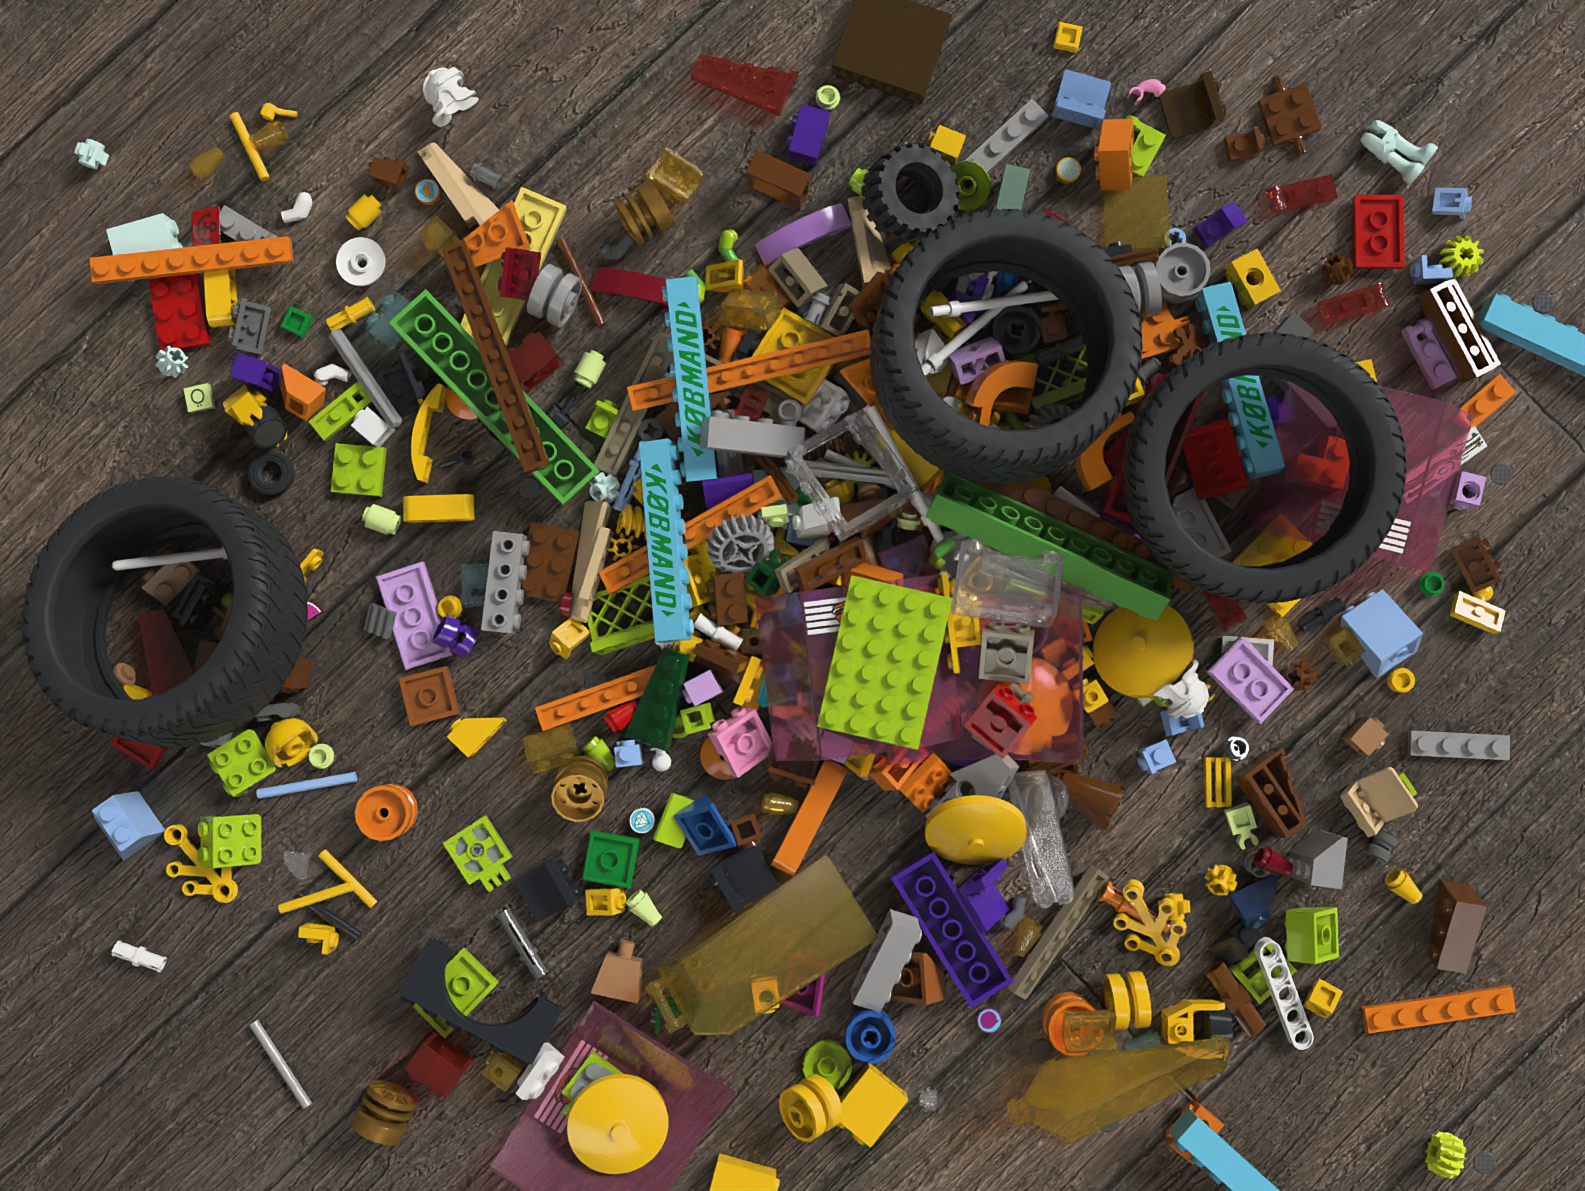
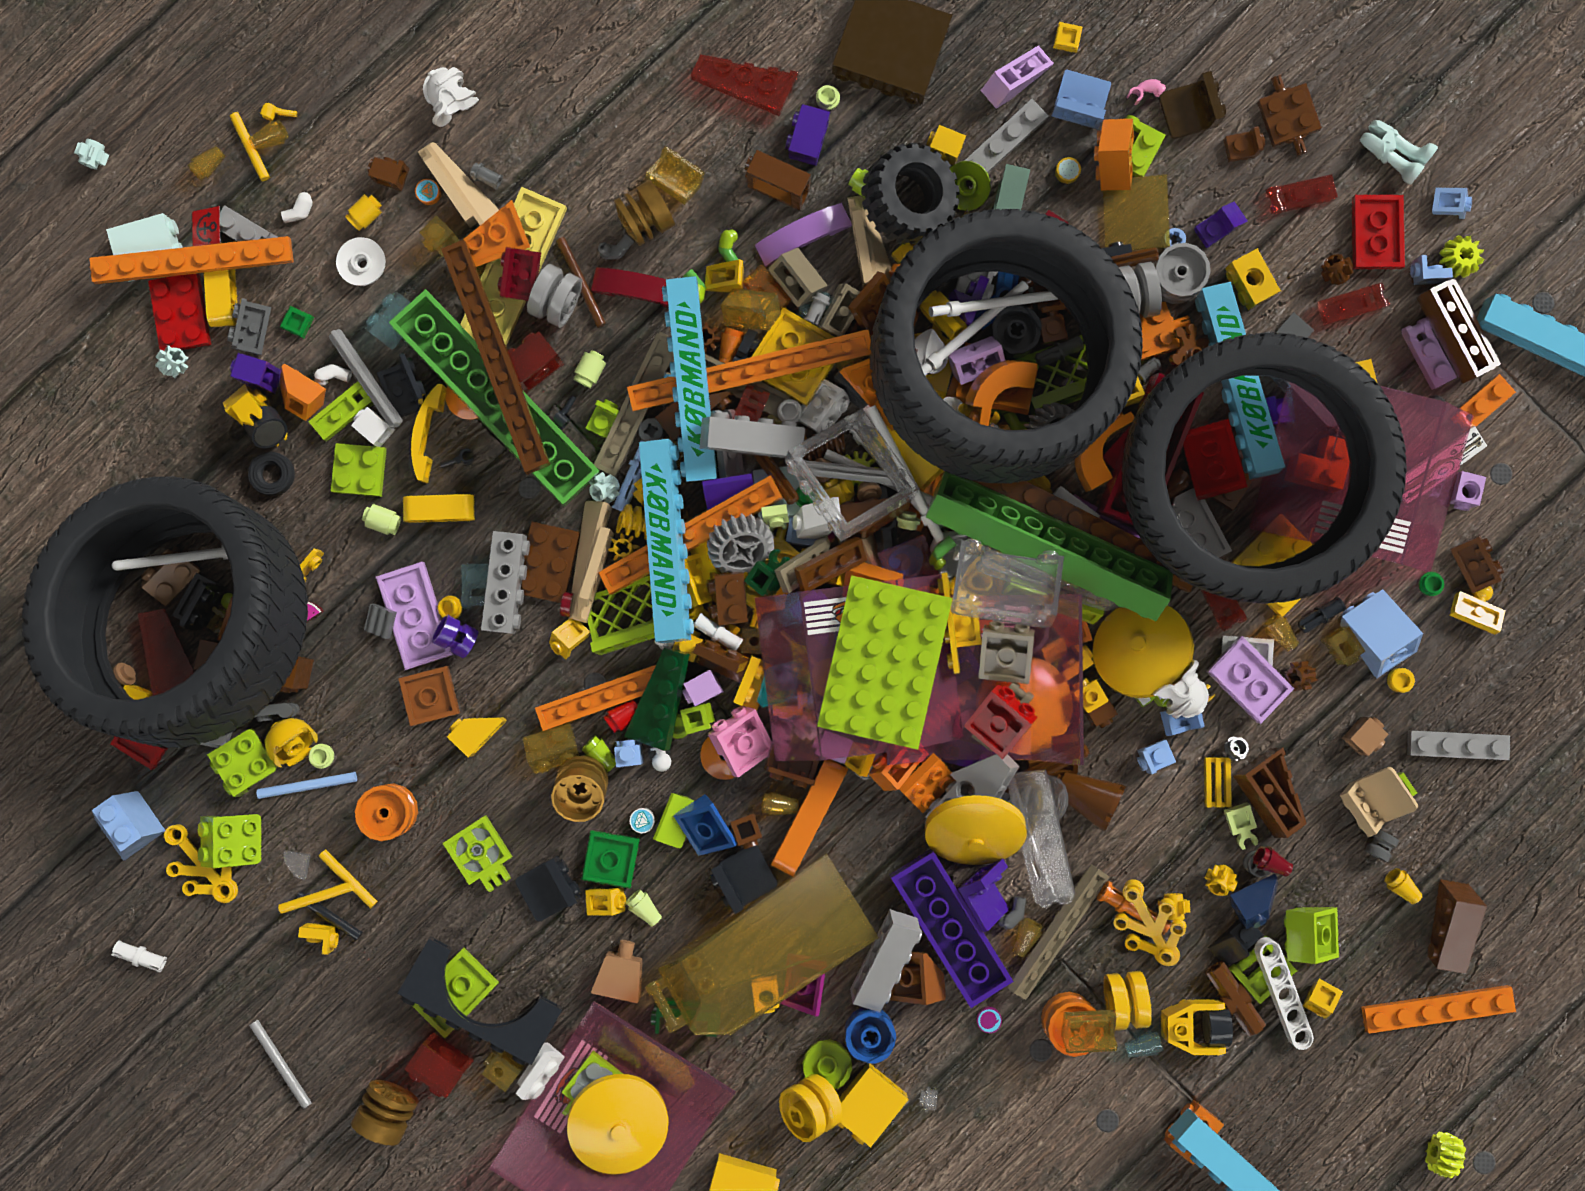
(199, 398): yellowish green tile -> none
(350, 314): yellow axle -> none
(537, 969): dark grey pin -> none
(1016, 76): none -> lavender slope
(1097, 1090): clear yellow windscreen -> none
(1319, 859): light grey slope -> none

